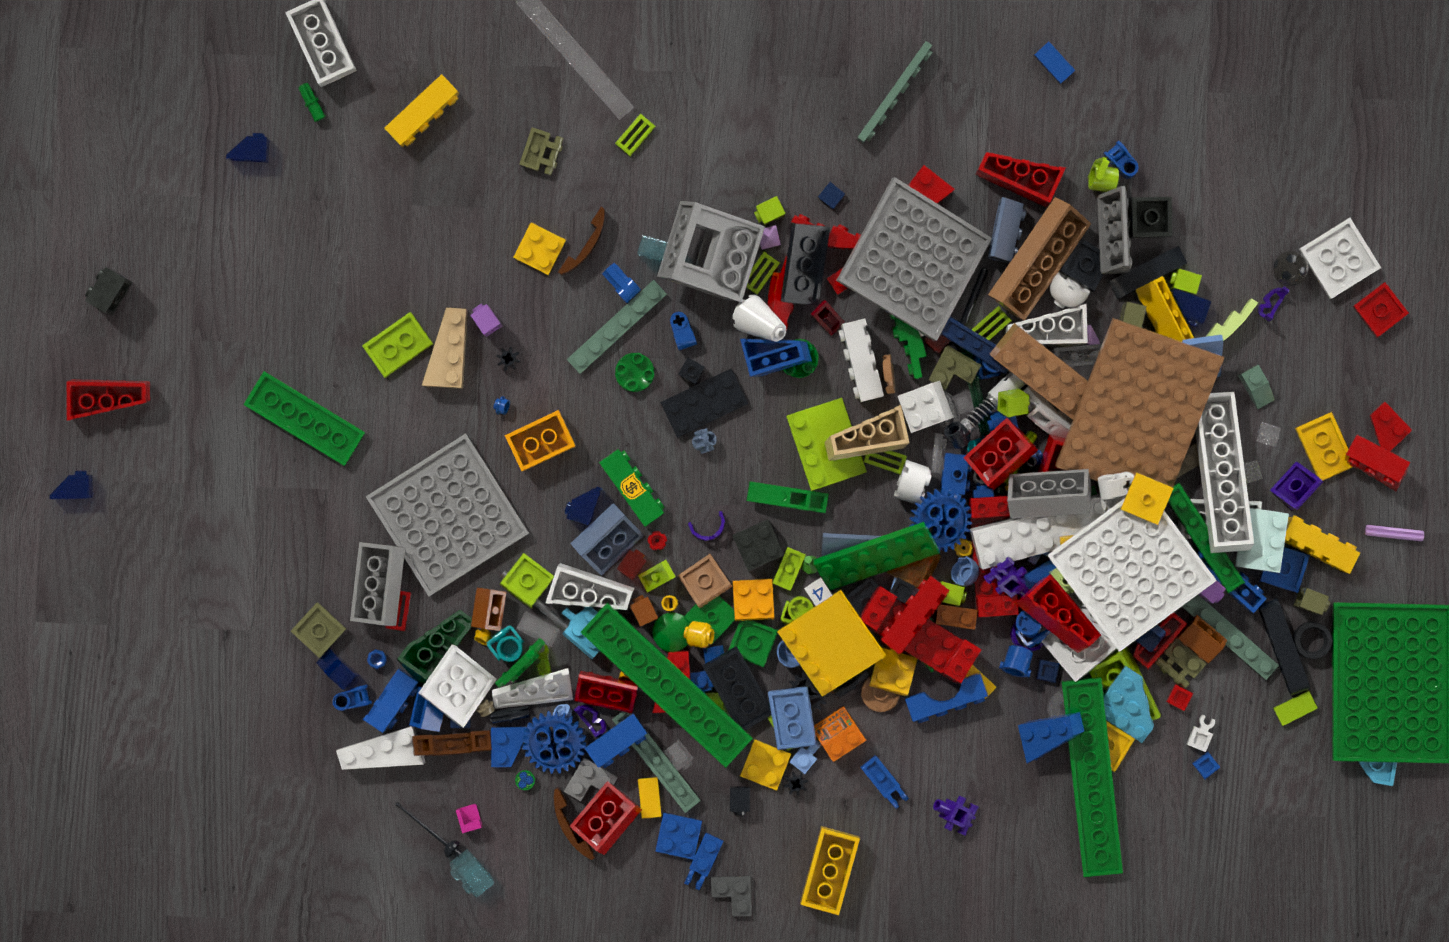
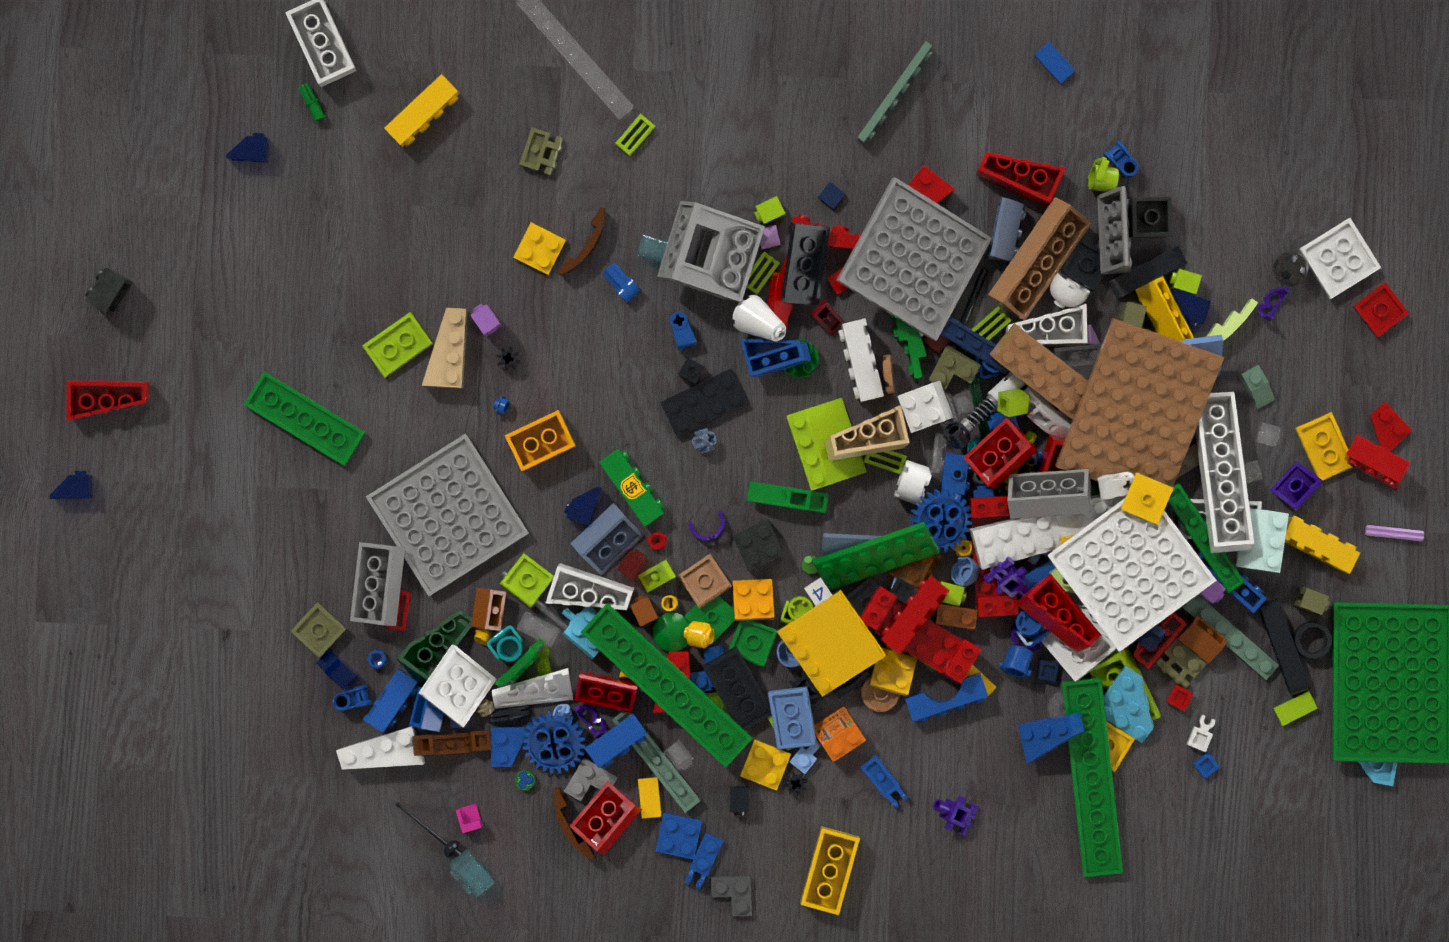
(617, 326): sand green plate -> none
(634, 372): green dish -> none
(789, 568): lime plate -> none
(1291, 571): blue plate -> none

